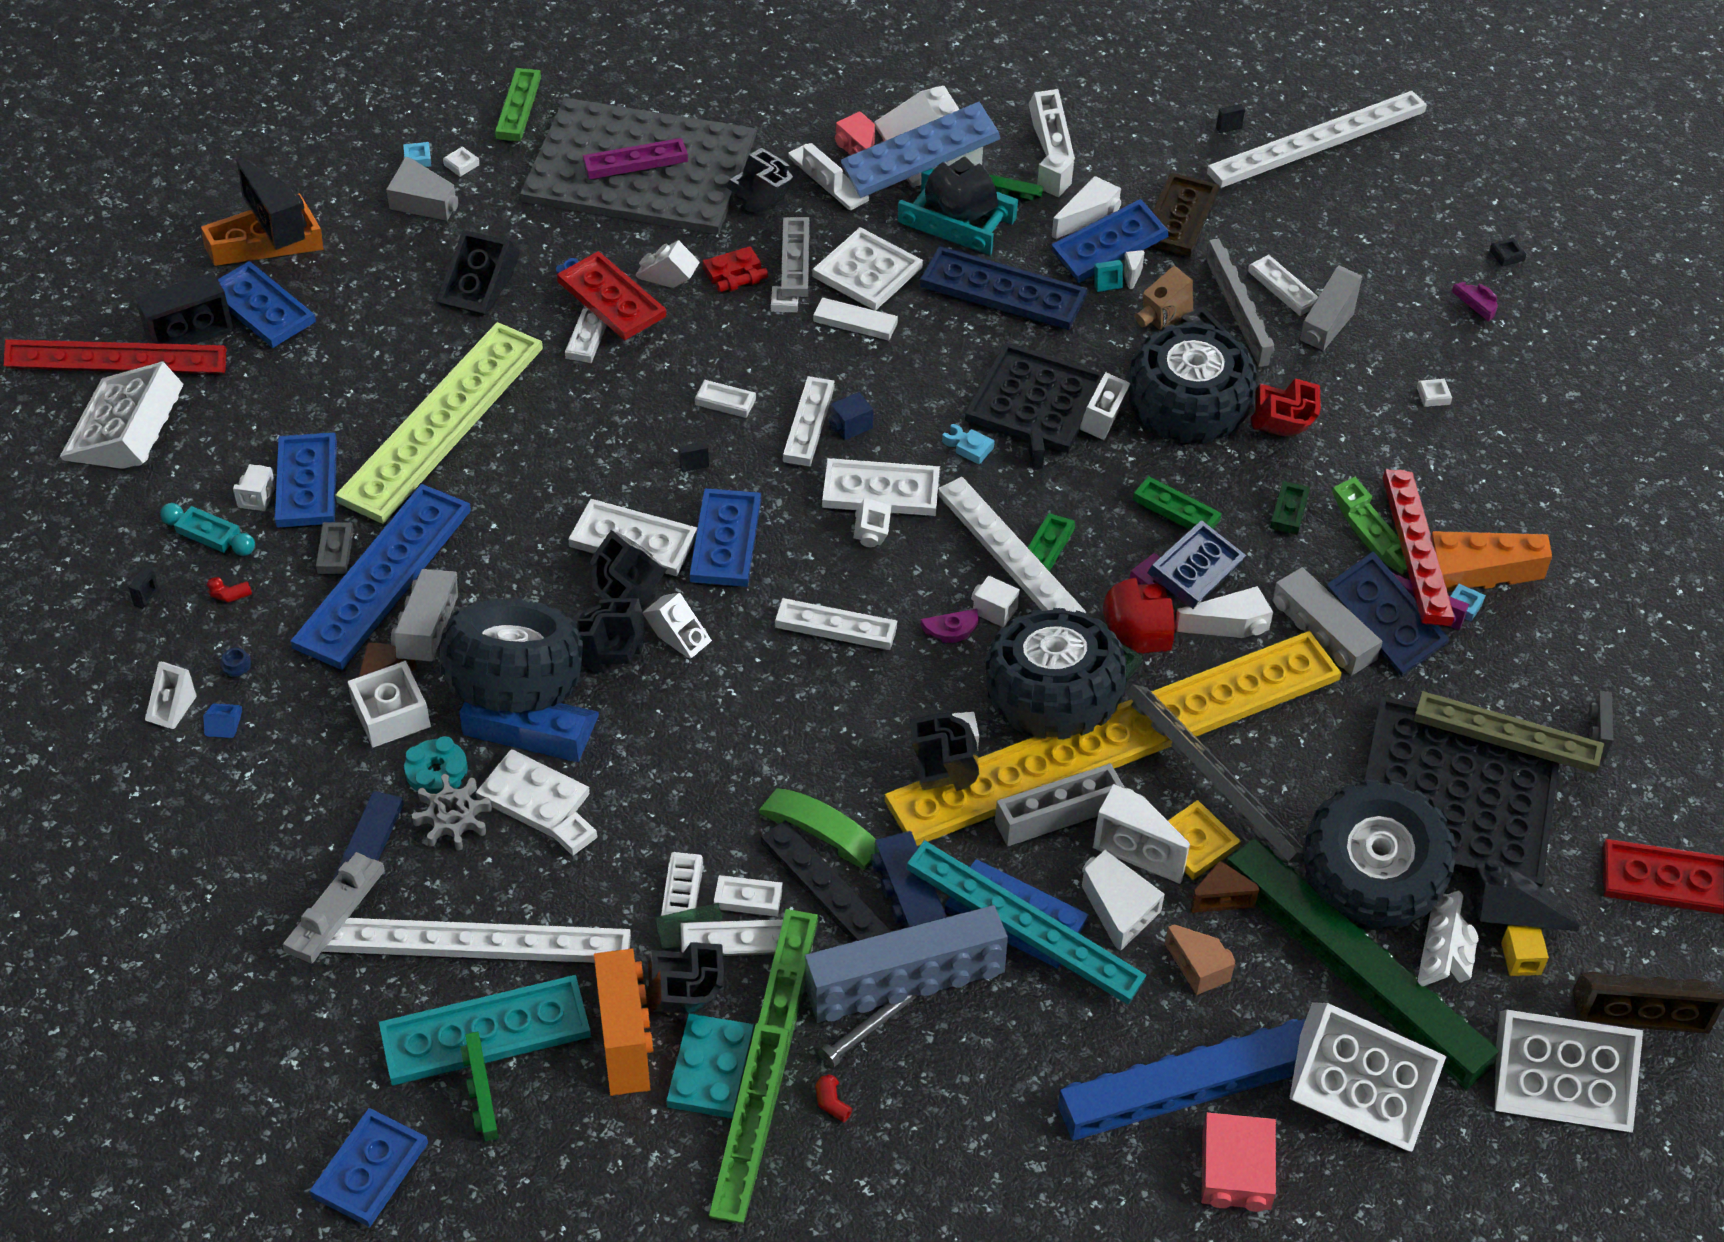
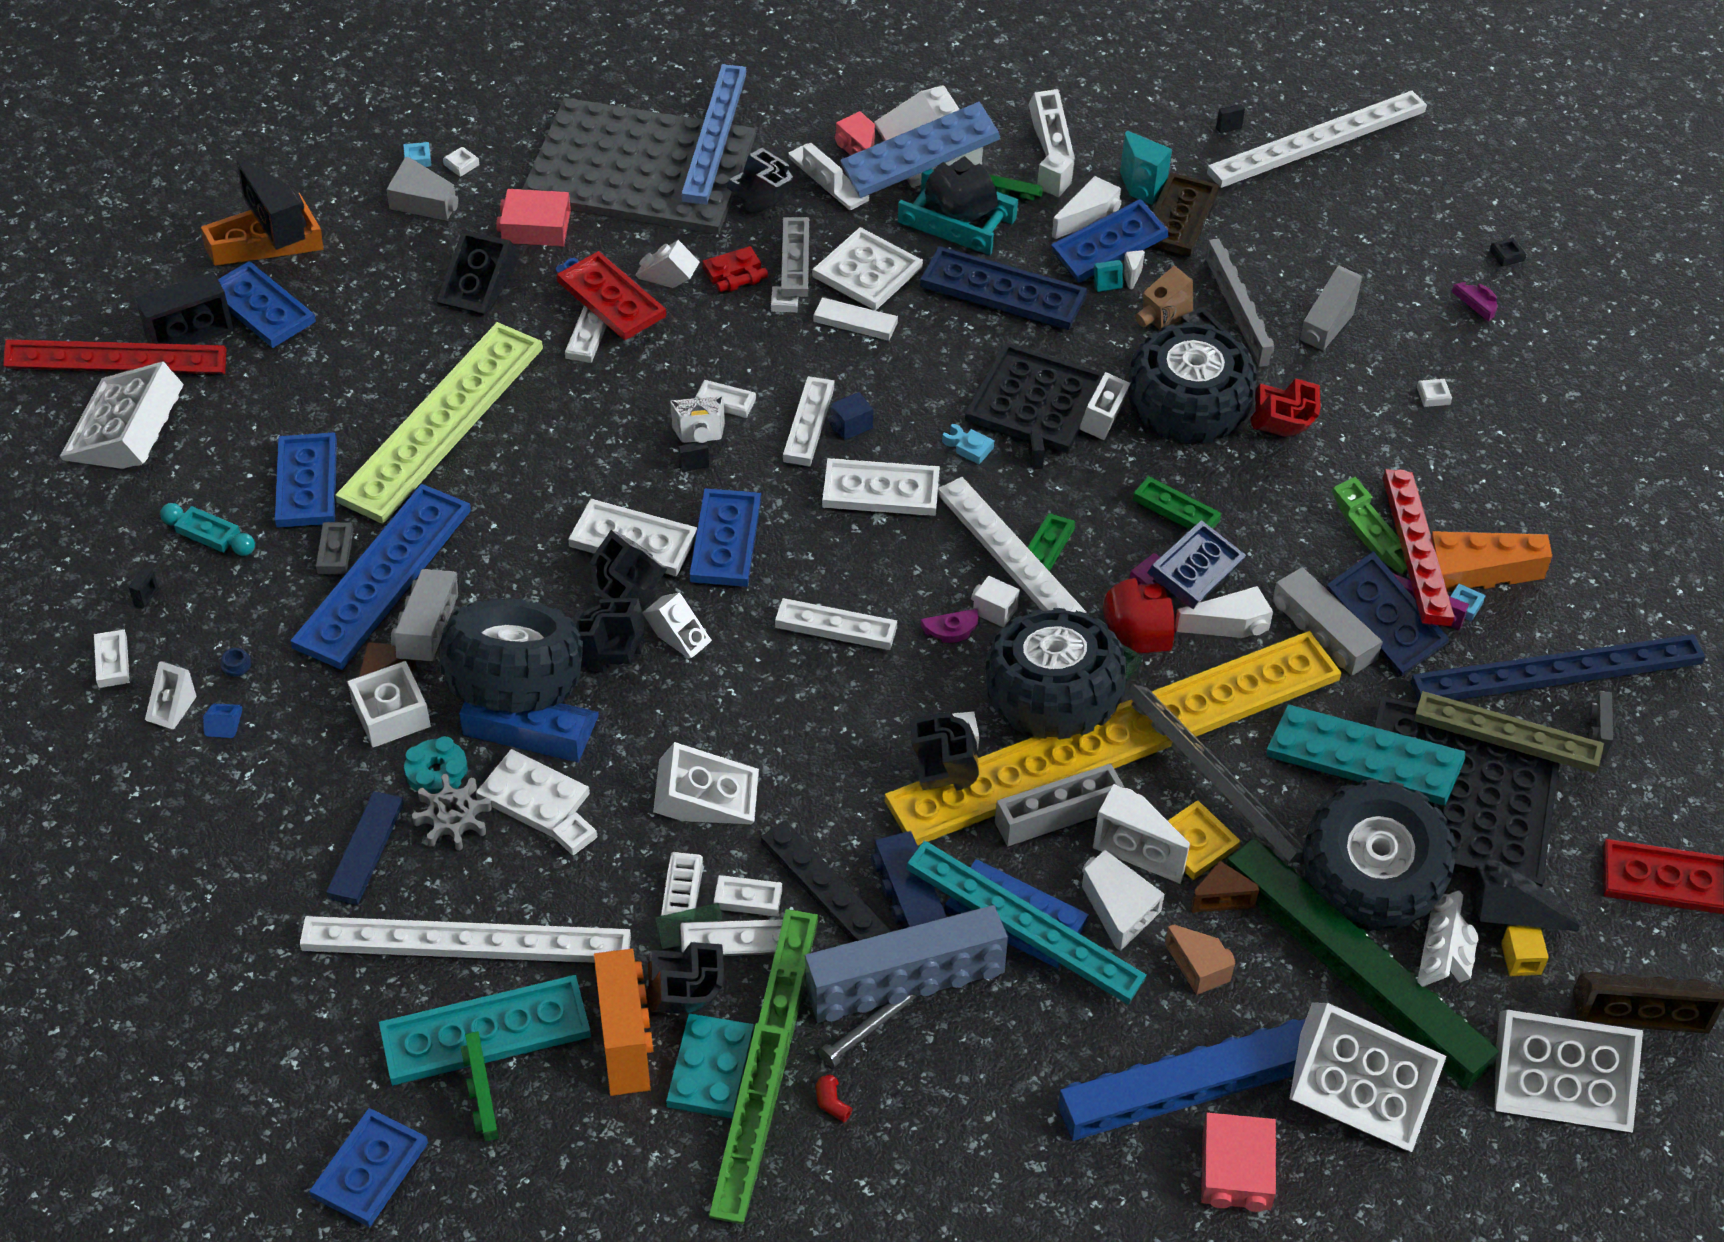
(111, 658): none -> white plate
(226, 593): red arm -> none
(255, 488): white brick -> none
(333, 907): light grey hinge -> none
(518, 104): bright green plate -> none
(534, 217): none -> coral brick
(635, 158): magenta plate -> none
(698, 419): none -> white torso
(704, 787): none -> white slope
(713, 134): none -> medium blue plate
(823, 822): bright green slope -> none
(872, 522): white brick -> none
(1144, 167): none -> teal slope
(1283, 284): white tile -> none
(1290, 507): dark green plate -> none
(1365, 753): none -> teal plate
(1560, 668): none -> dark blue plate

